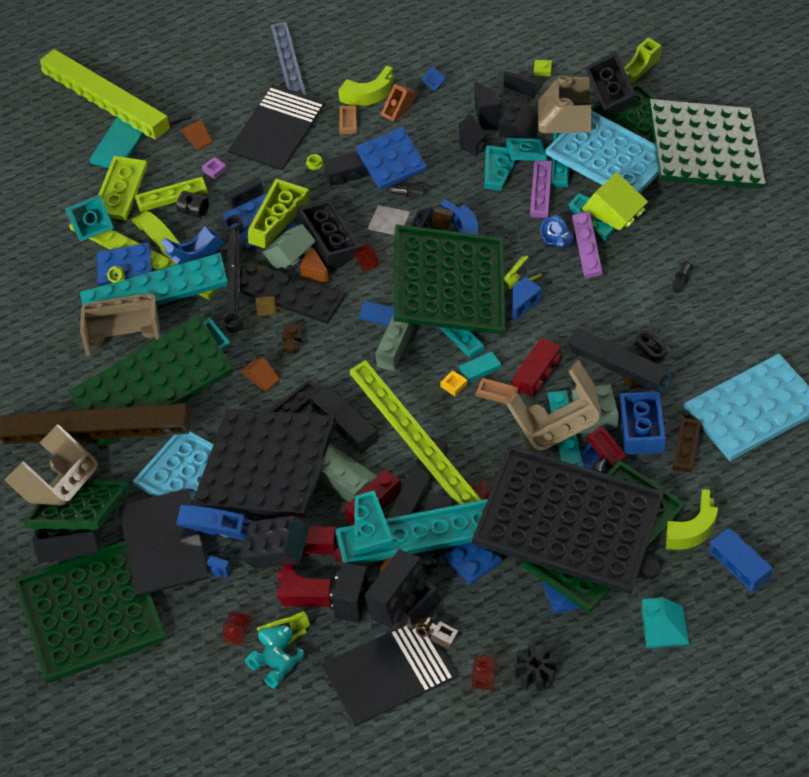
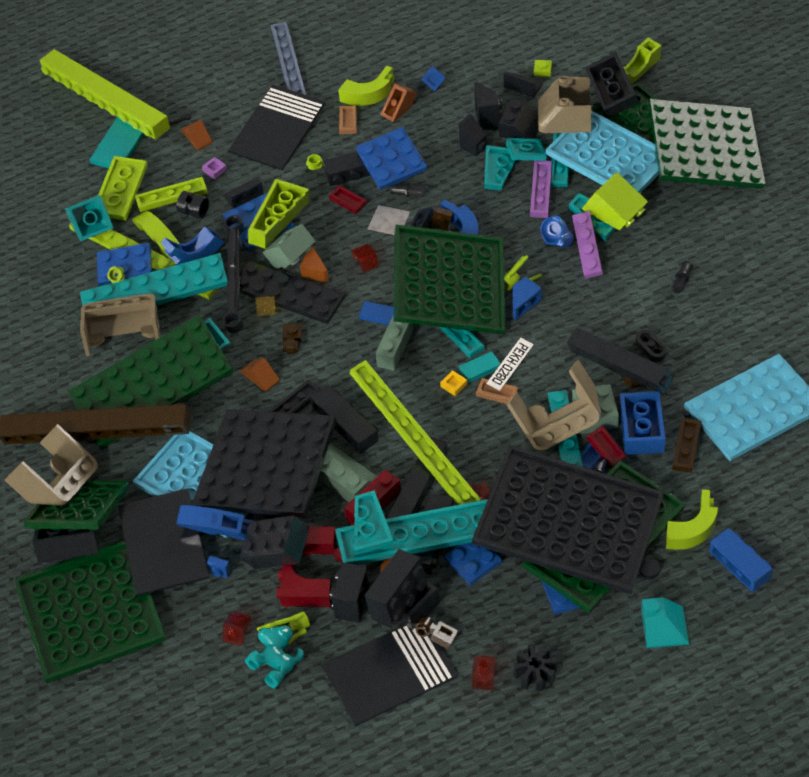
(331, 235): black slope -> none
(348, 199): none -> dark red tile
(509, 364): none -> white sticker
(537, 367): dark red brick -> none

